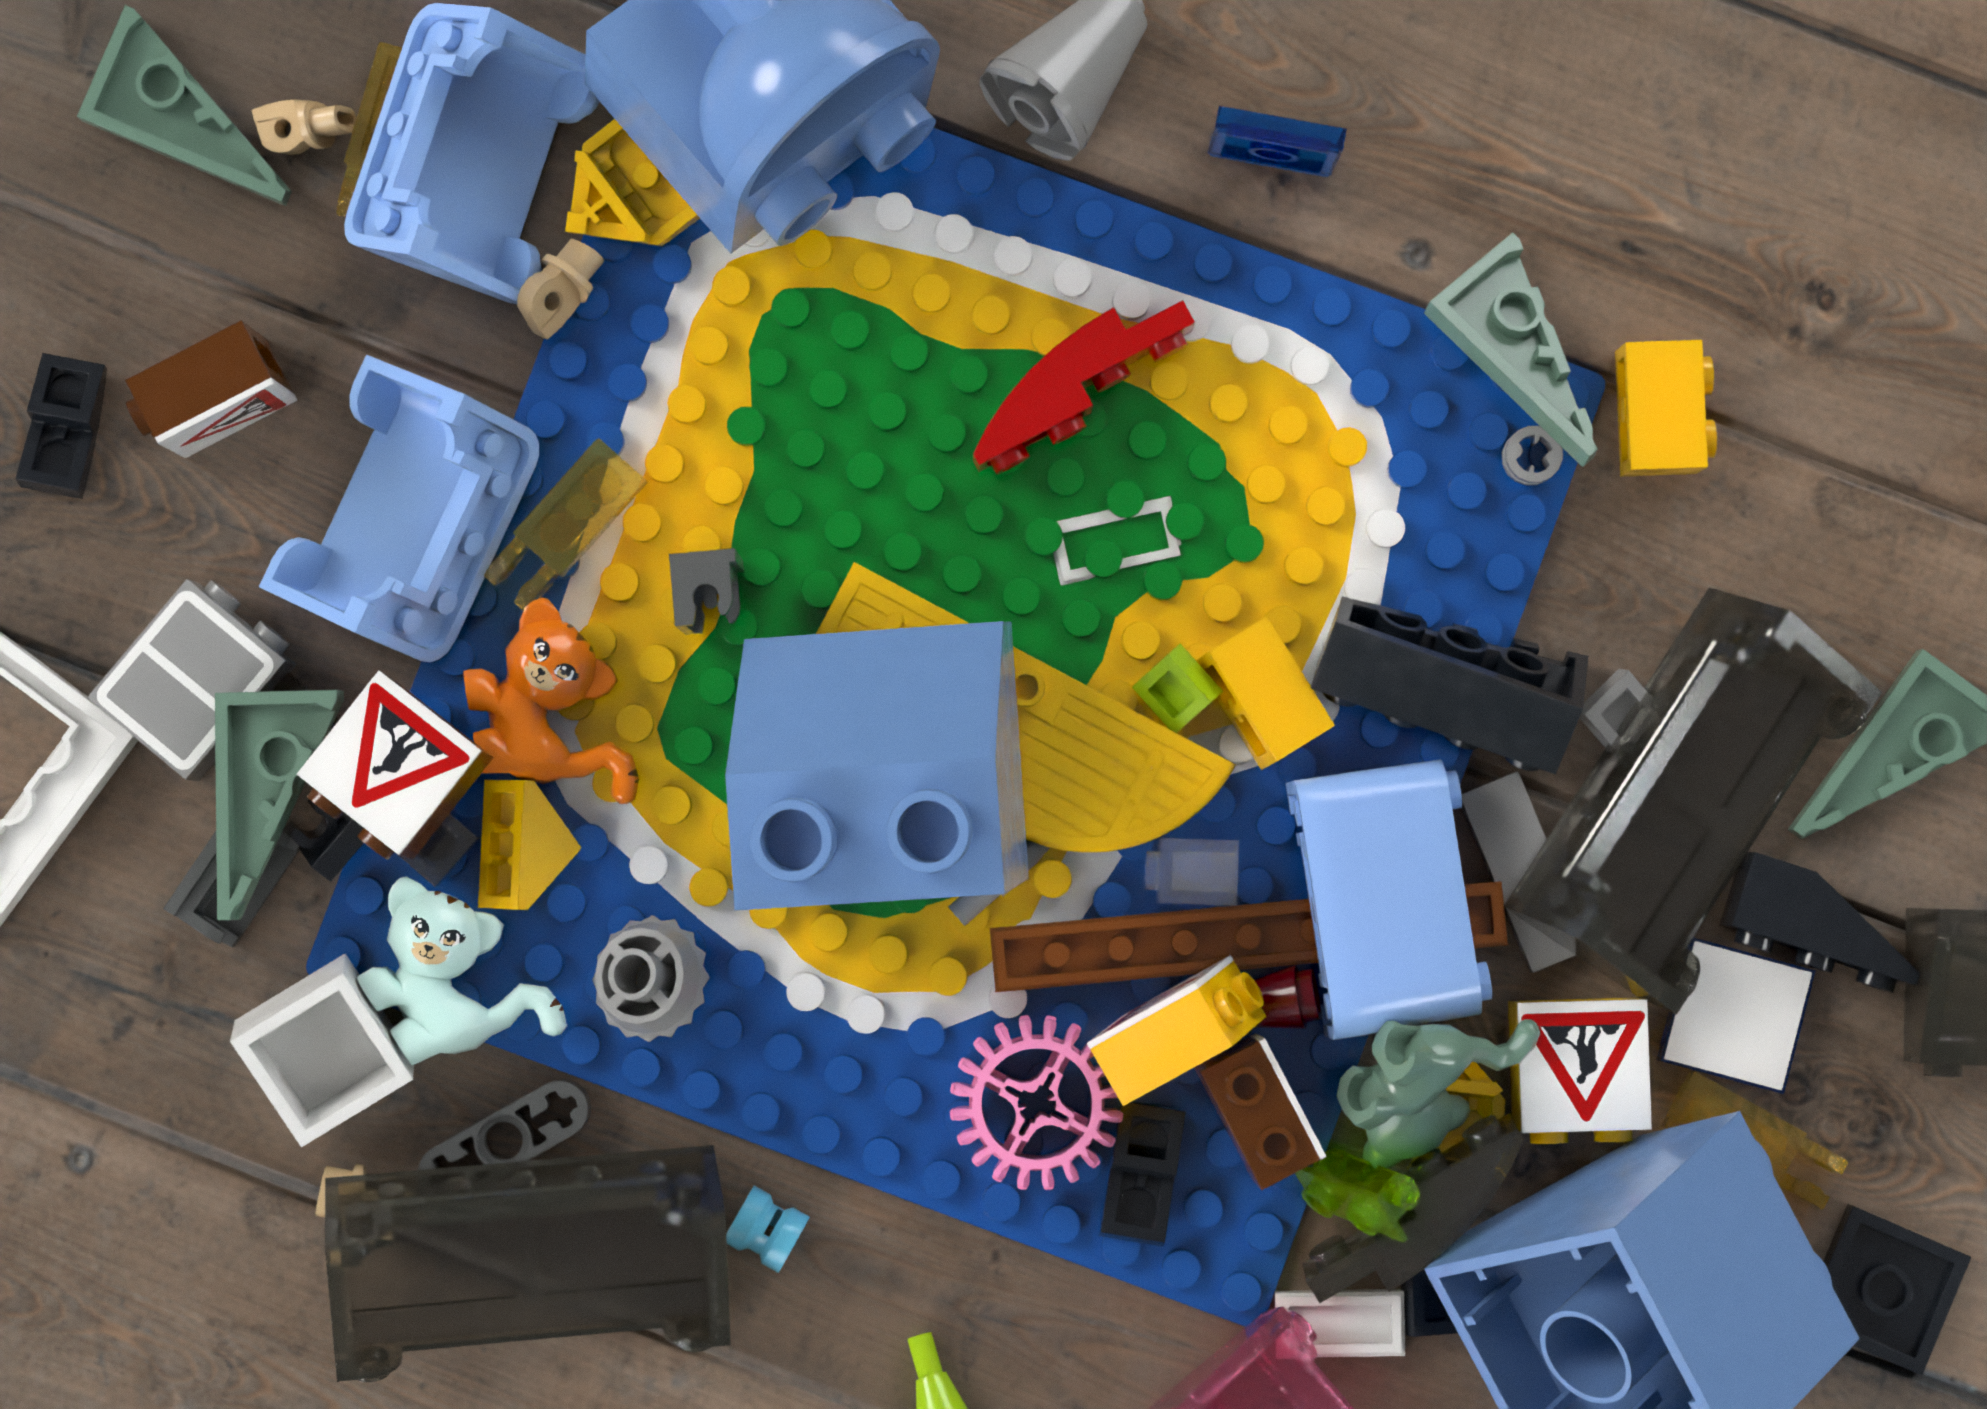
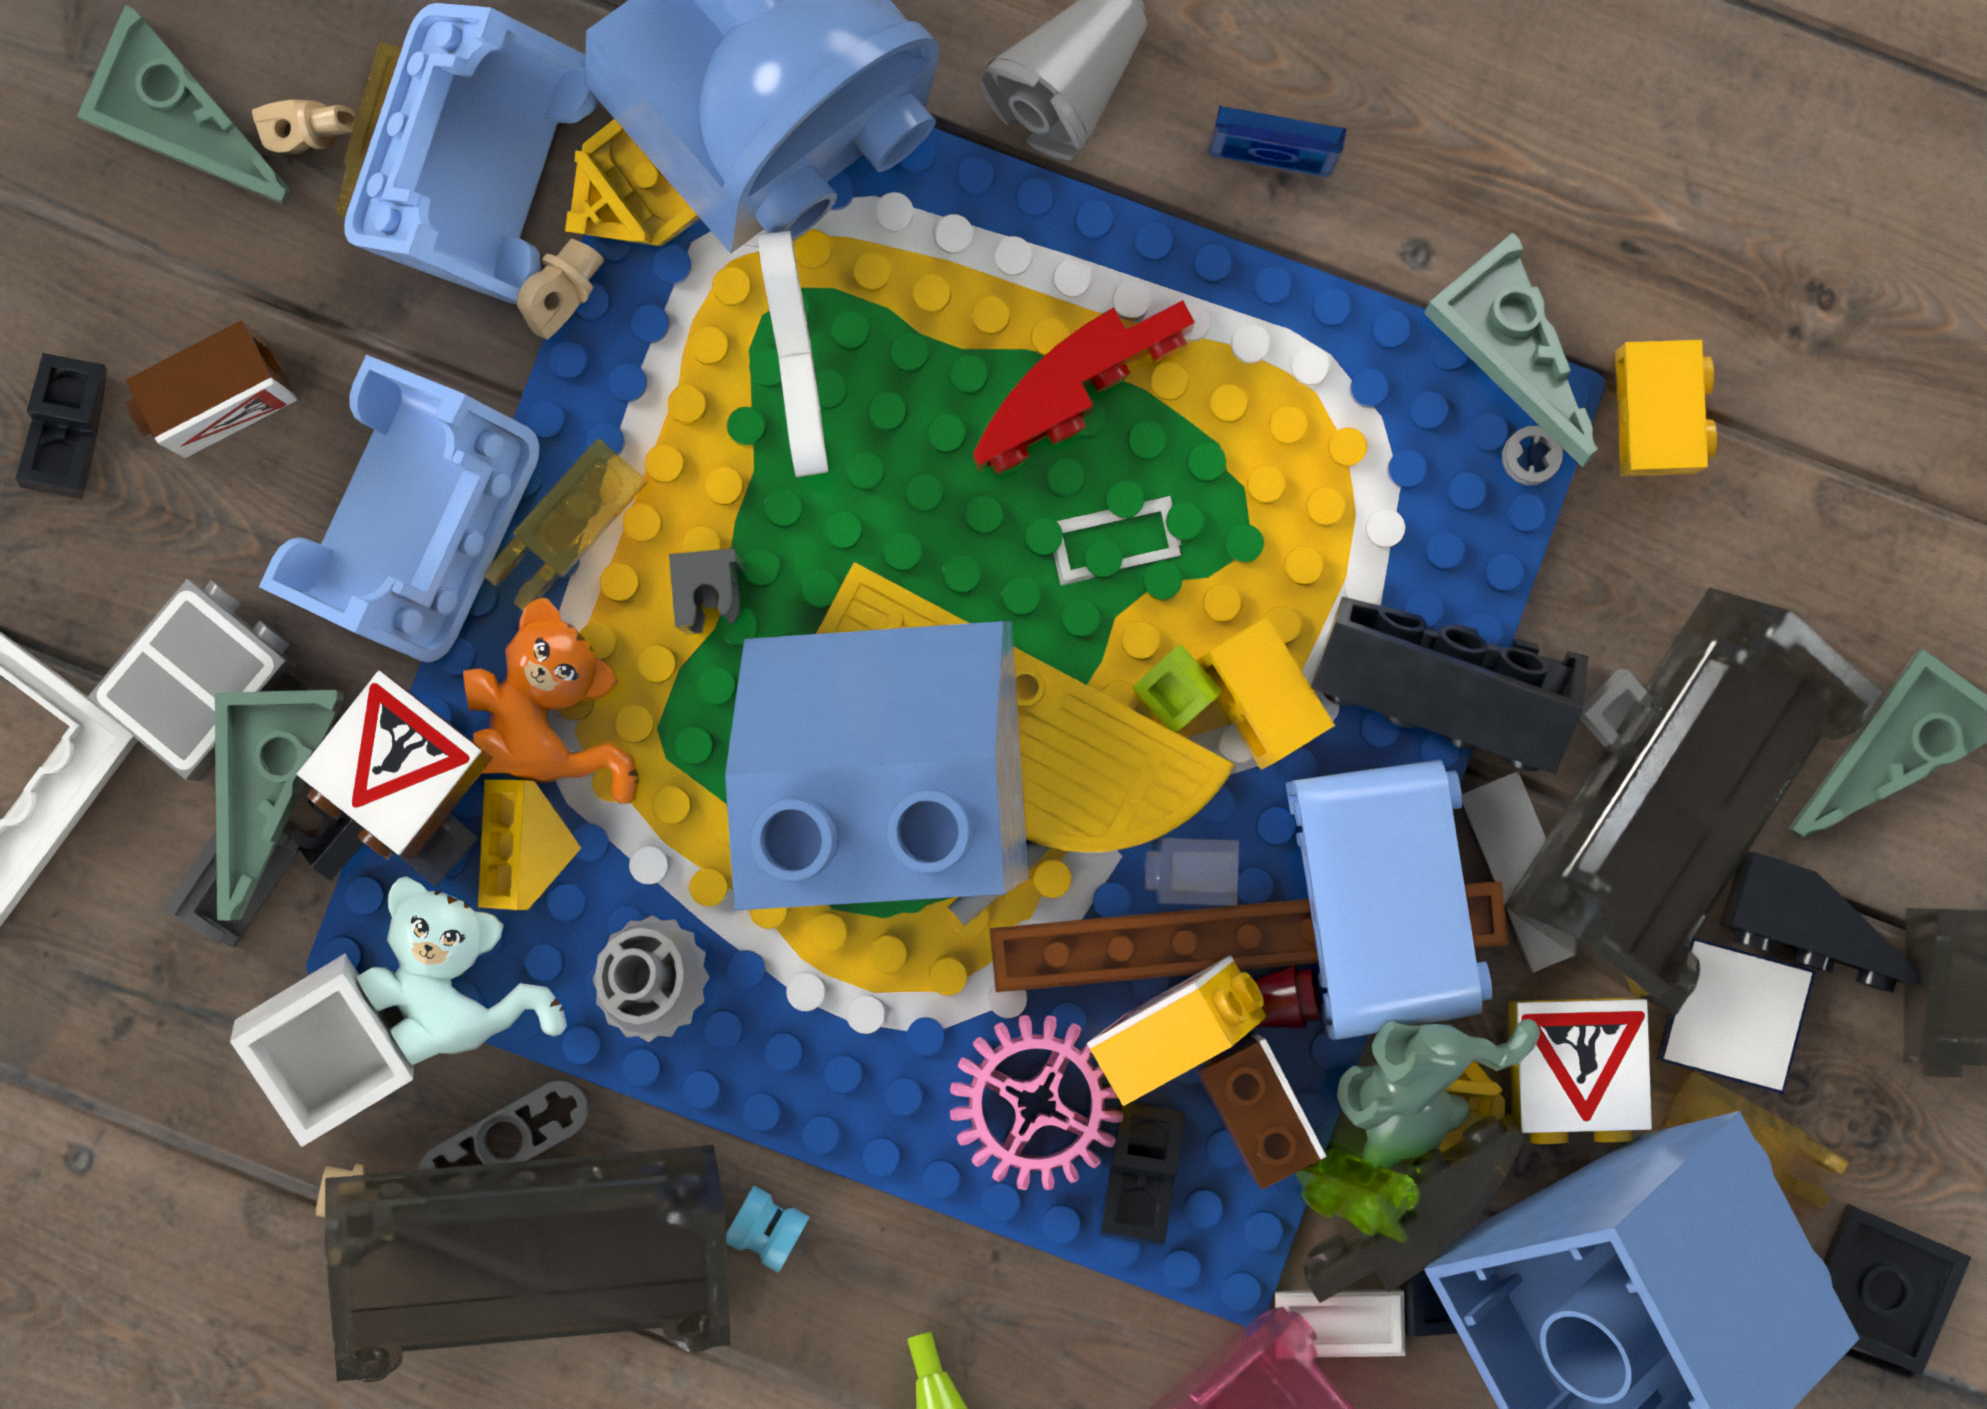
(794, 353): none -> white beam

